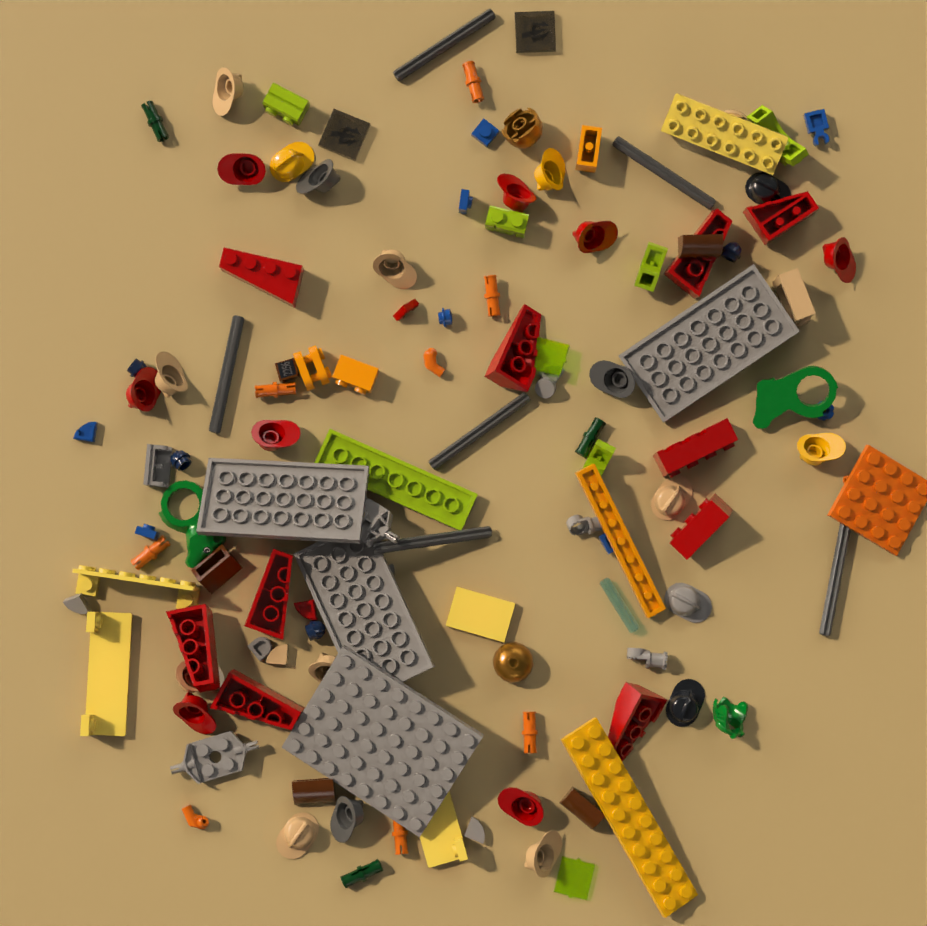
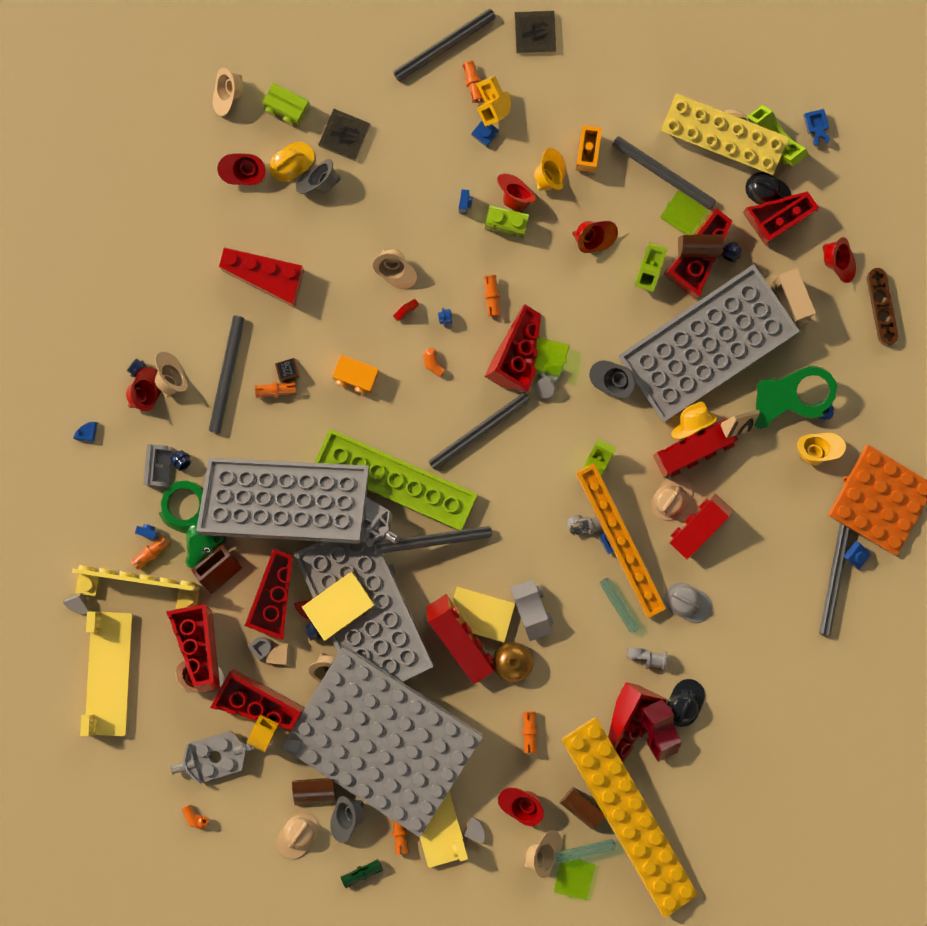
(155, 121): dark green pin -> none
(195, 714): red piece -> none
(262, 733): none -> yellow brick
(275, 434): red piece -> none
(323, 373): light orange brick -> none
(338, 606): none -> light yellow tile
(459, 639): none -> red wedge
(496, 104): none -> yellow brick
(522, 128): pearl gold cylinder -> none
(531, 609): none -> light grey brick
(585, 851): none -> clear light blue axle
(590, 437): dark green pin -> none
(659, 723): none -> dark red brick
(683, 213): none -> clear neon green piece
(693, 420): none -> yellow piece
(728, 713): green helmet -> none
(740, 423): none -> tan slope
(857, 555): none -> blue plate
(878, 307): none -> reddish brown beam

